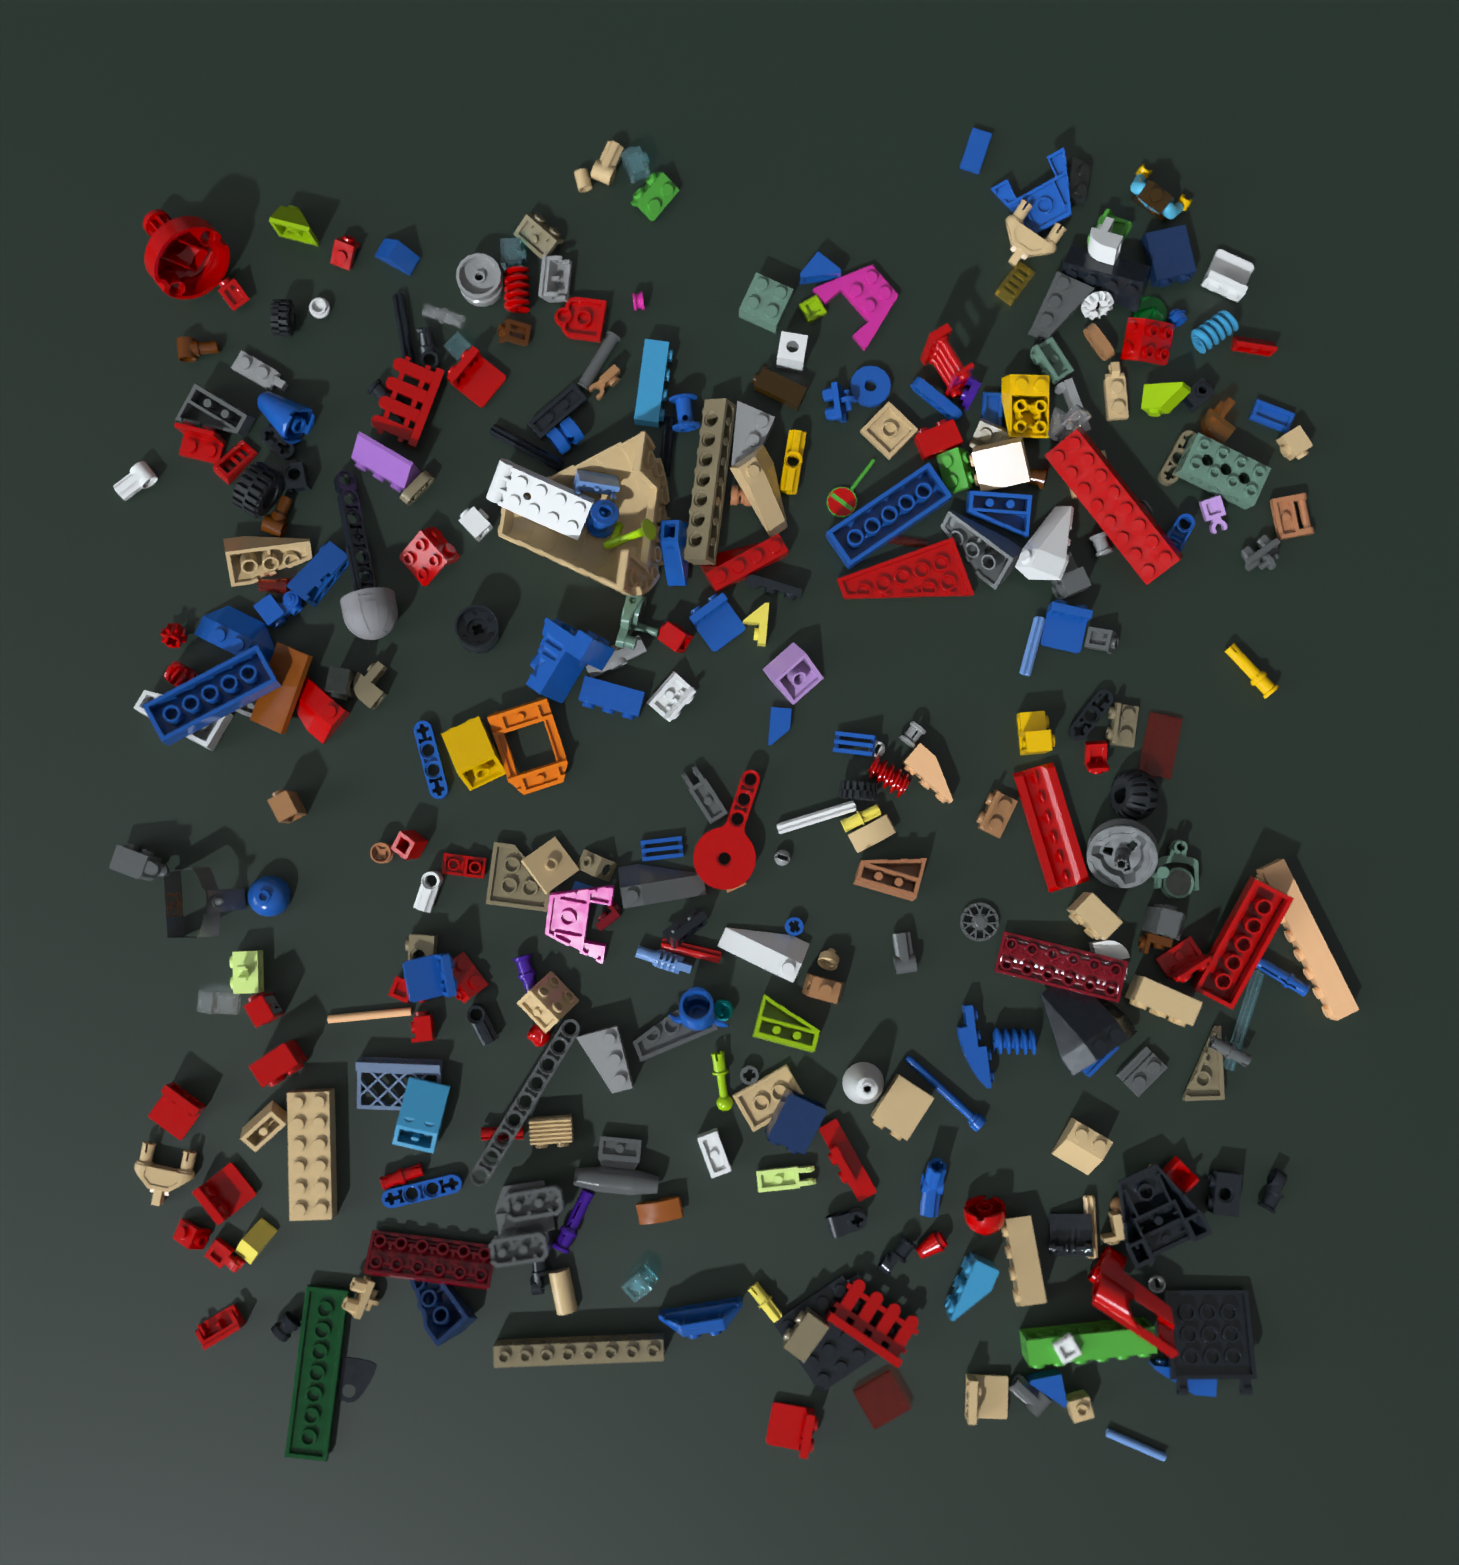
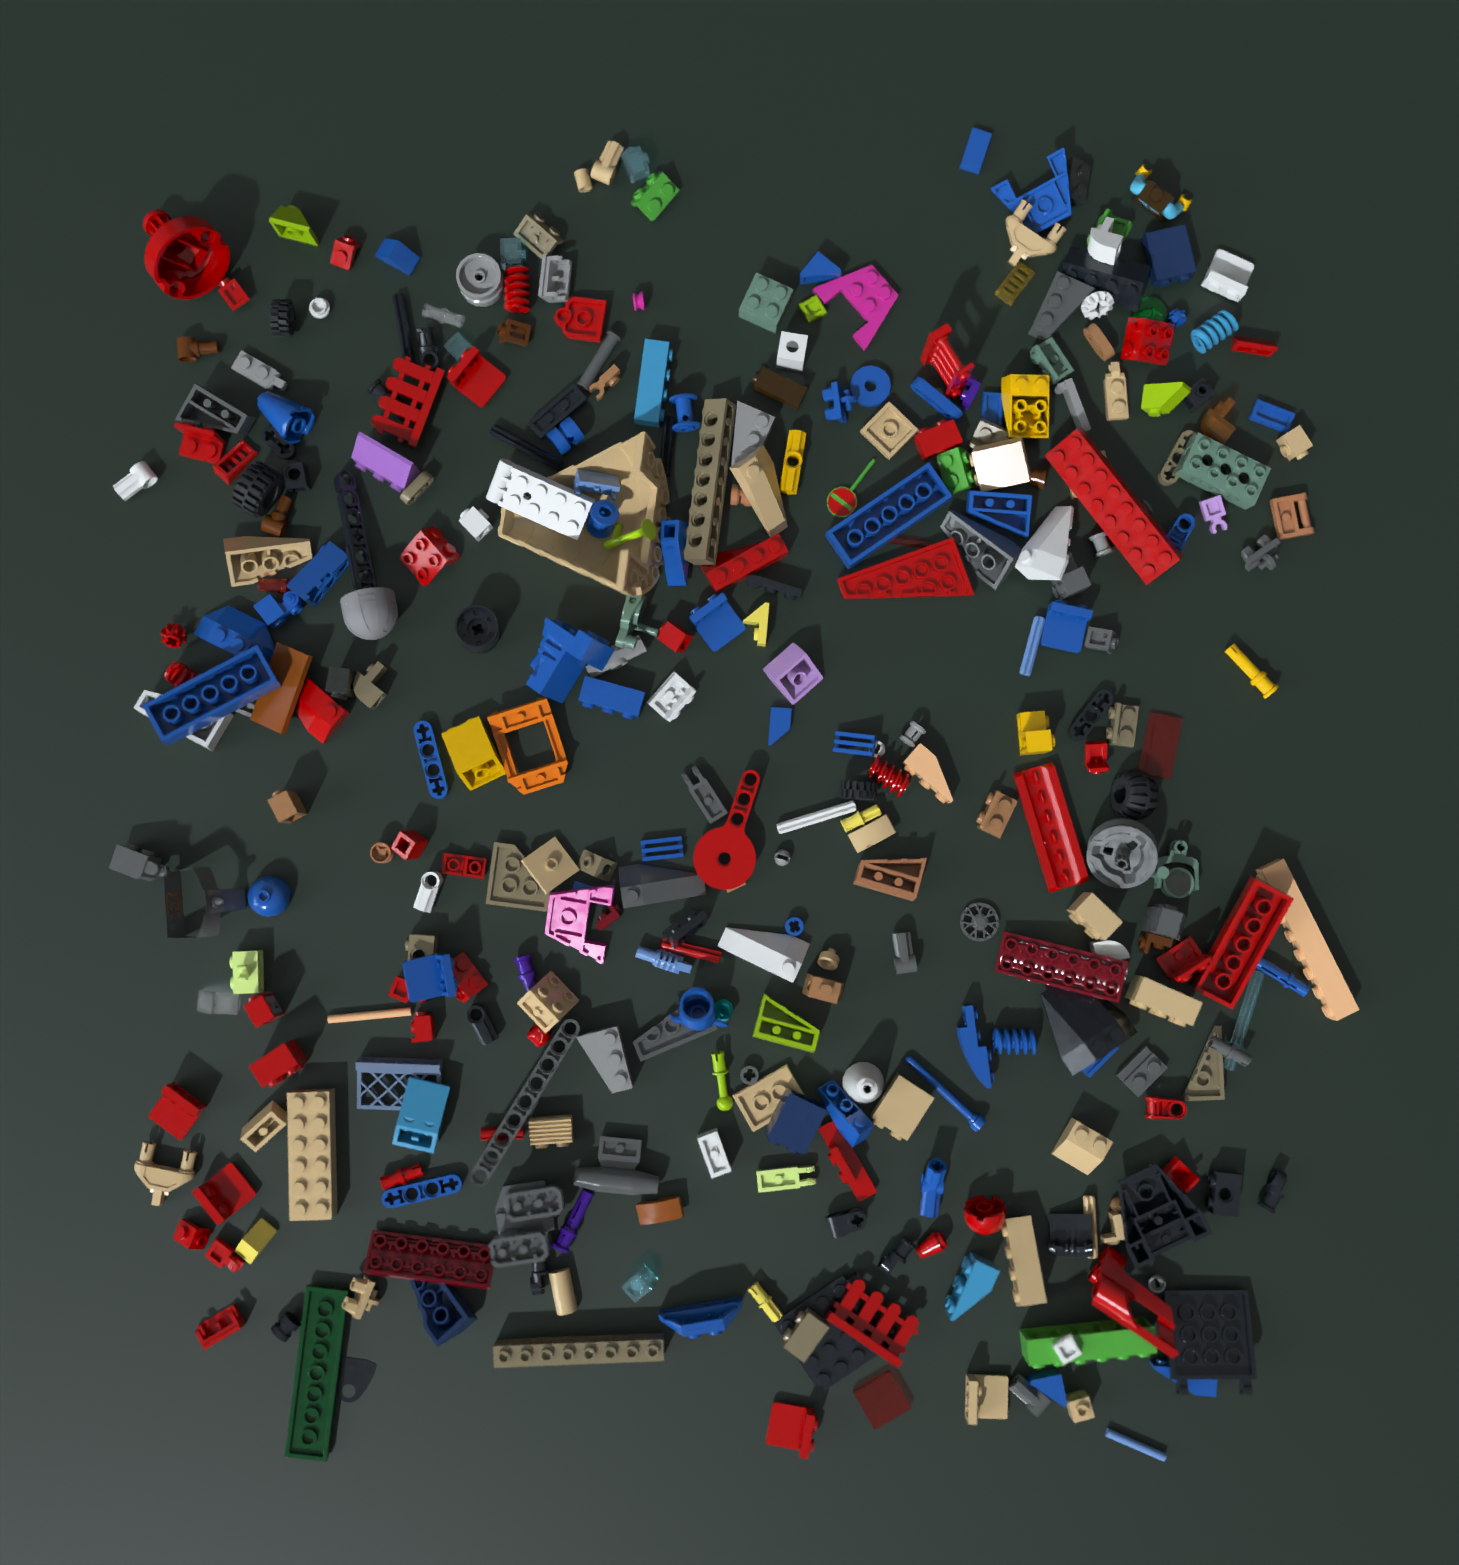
(845, 1113): none -> blue slope
(1064, 423): clear slope -> none
(1160, 1108): none -> red piece

